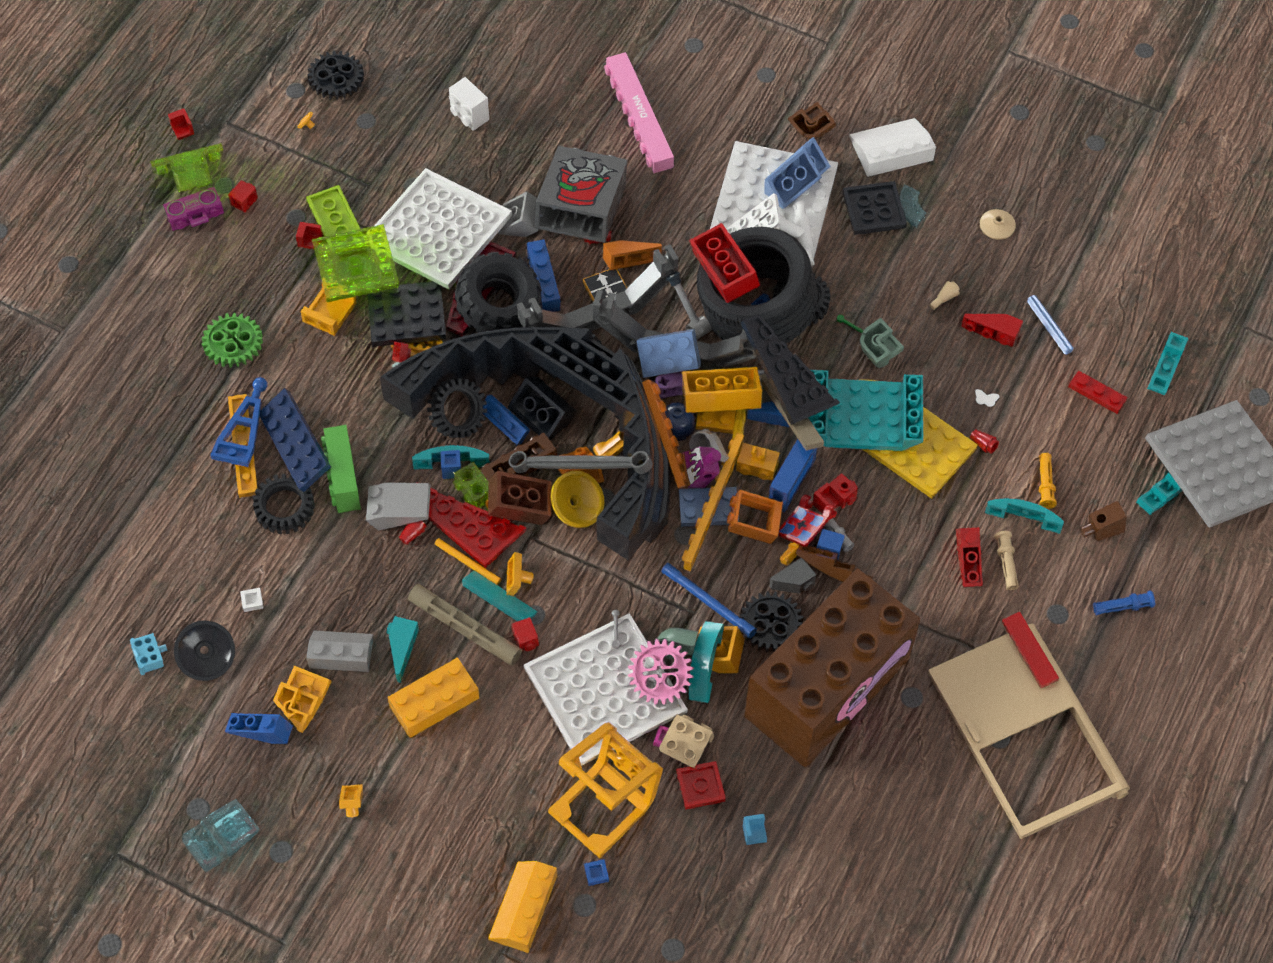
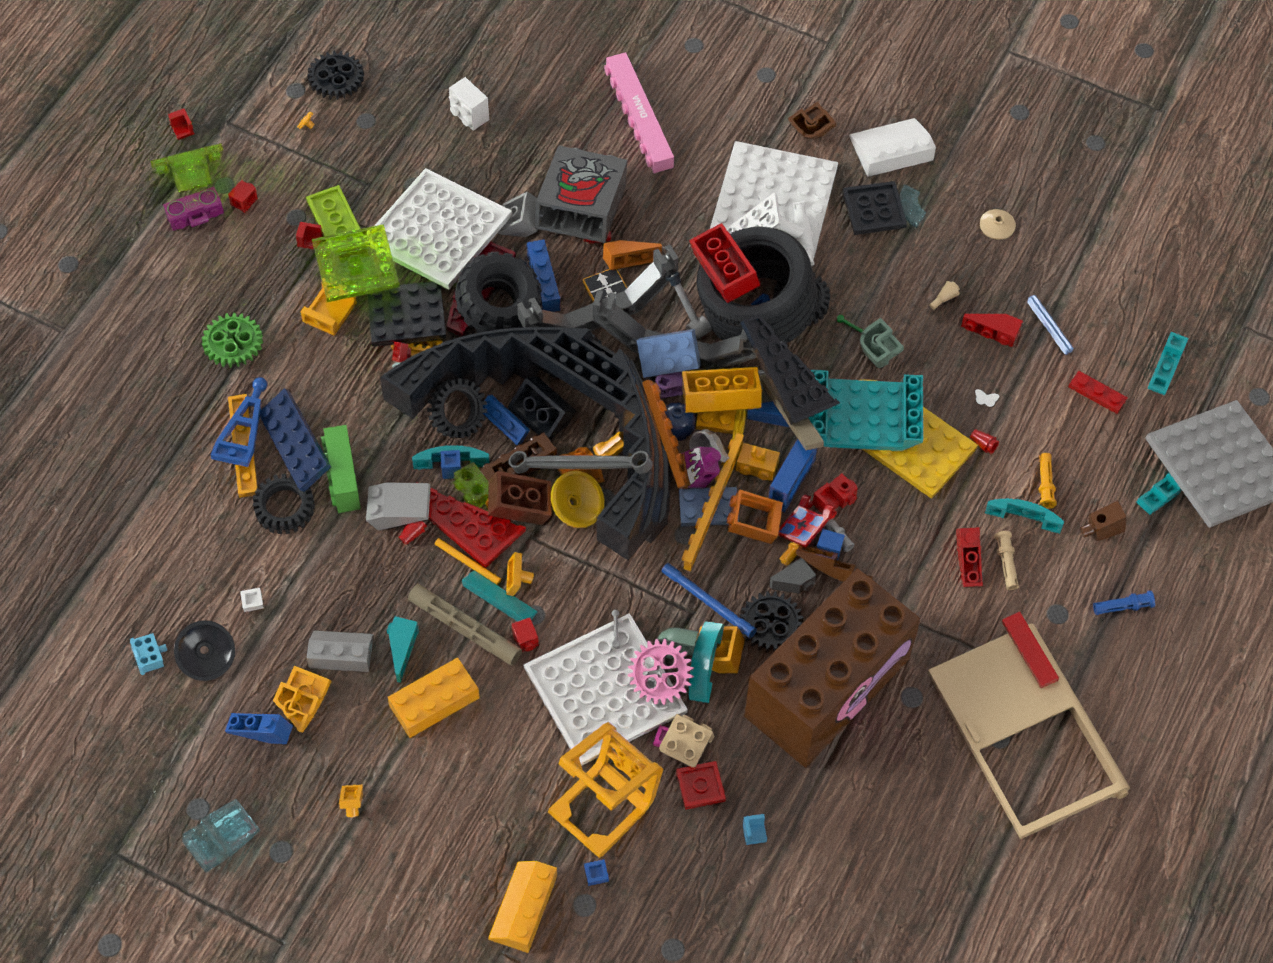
(797, 173): medium blue slope -> none

